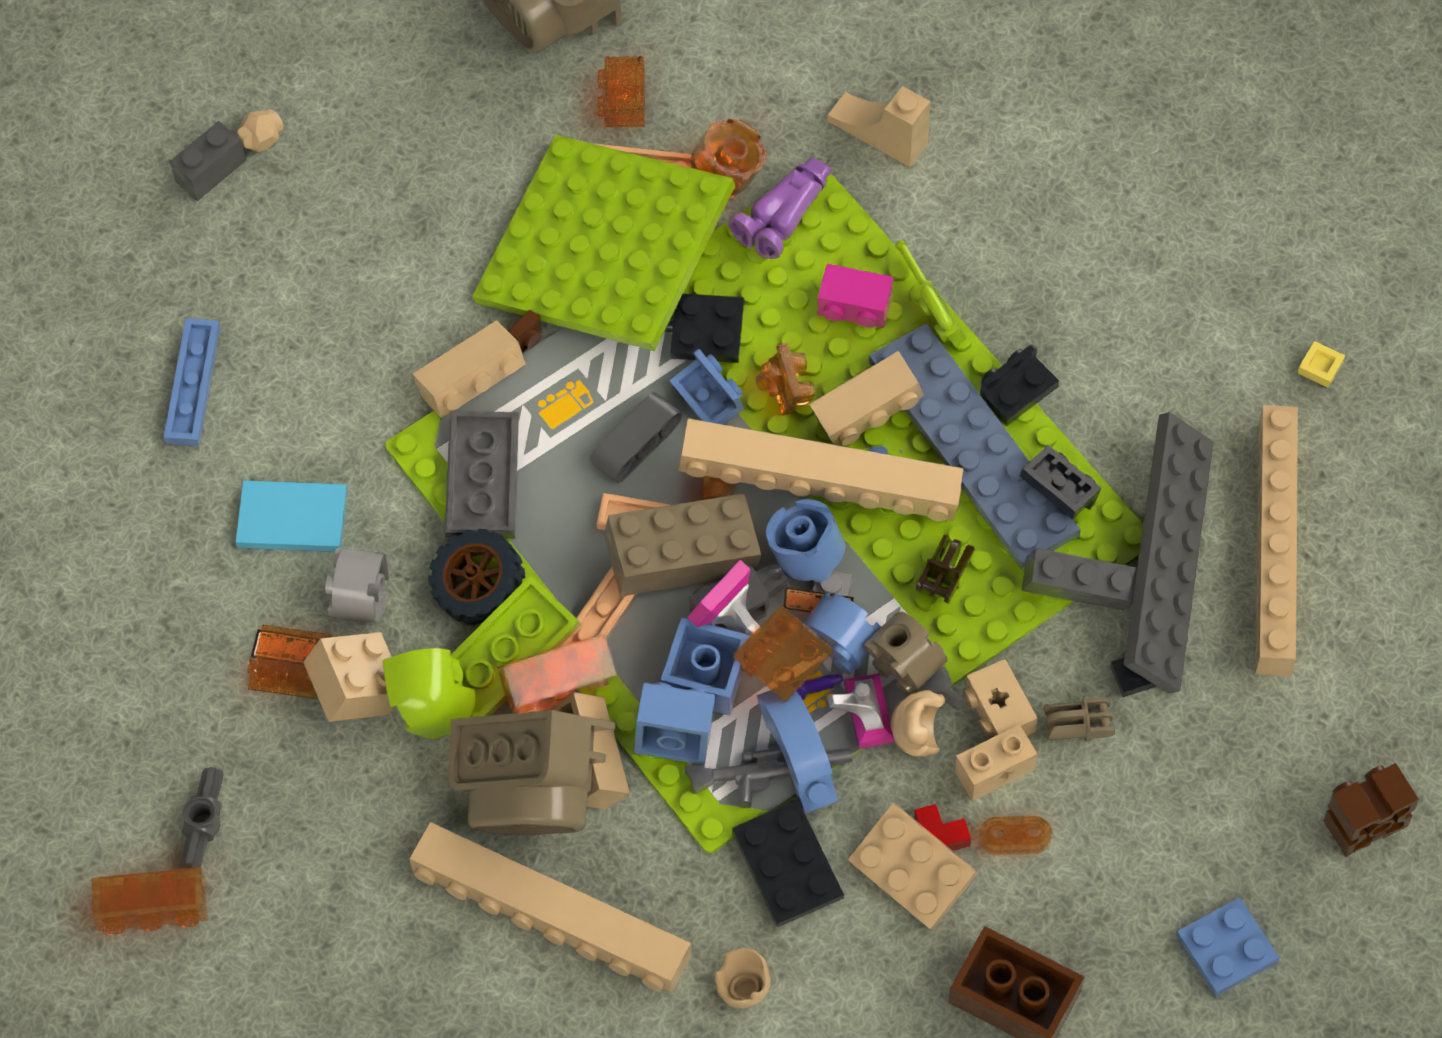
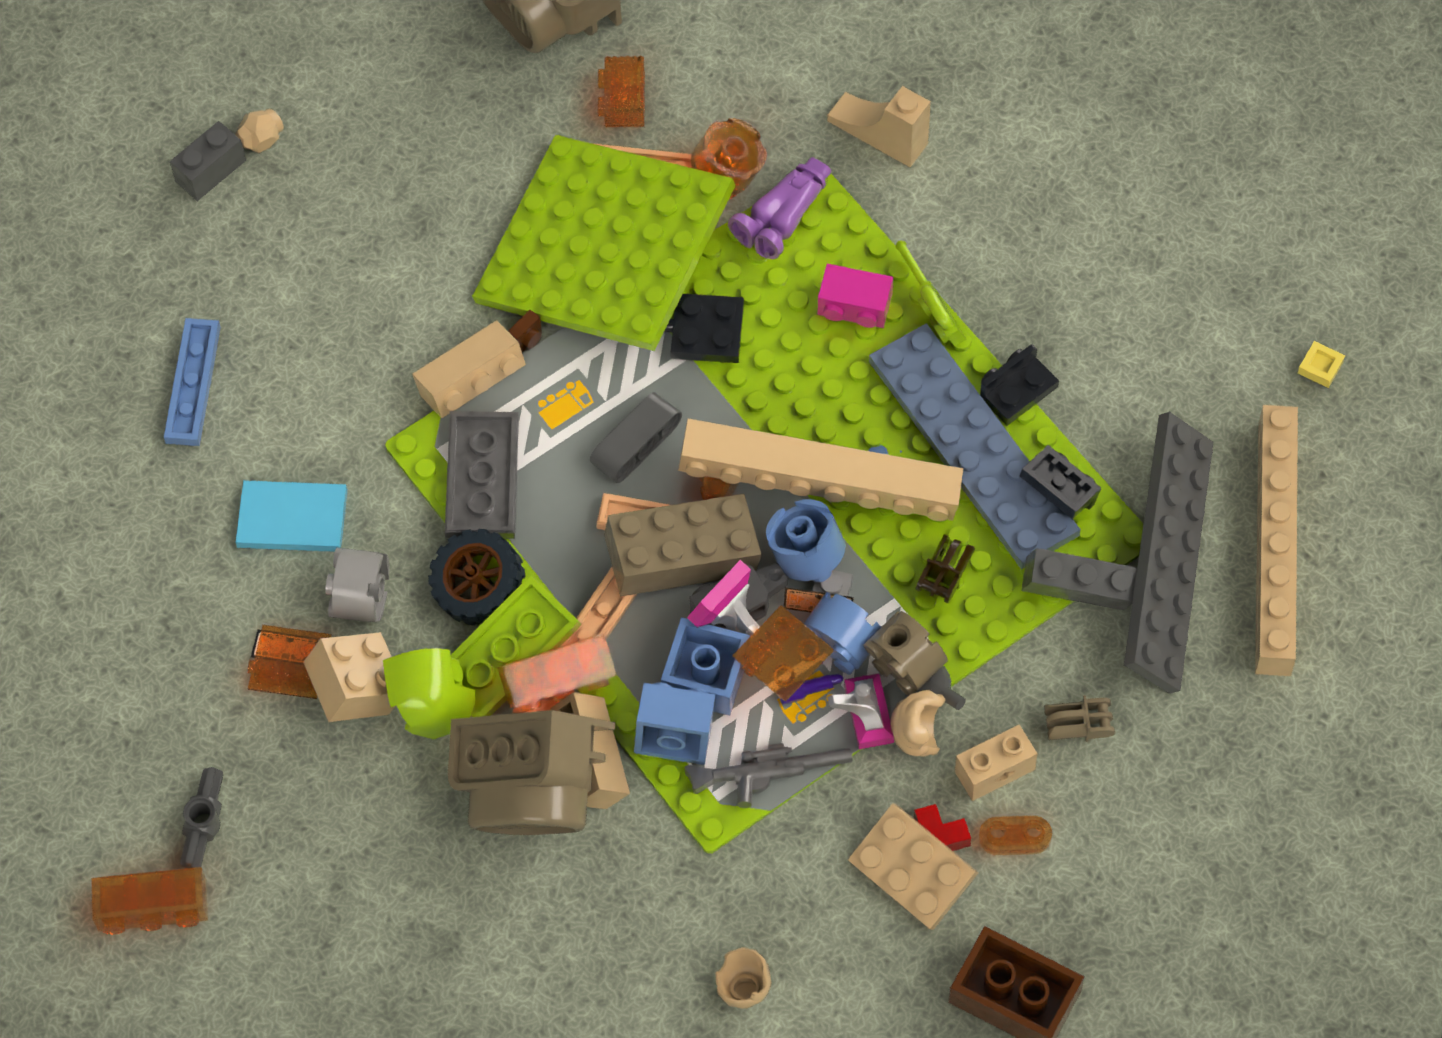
(551, 908): tan brick -> none
(707, 391): medium blue bracket -> none
(781, 379): clear orange hips -> none
(787, 863): black plate -> none
(801, 748): medium blue arch -> none
(867, 400): tan brick -> none
(999, 685): tan brick -> none
(1128, 680): black plate -> none
(1227, 946): medium blue plate -> none
(1370, 808): reddish brown brick -> none

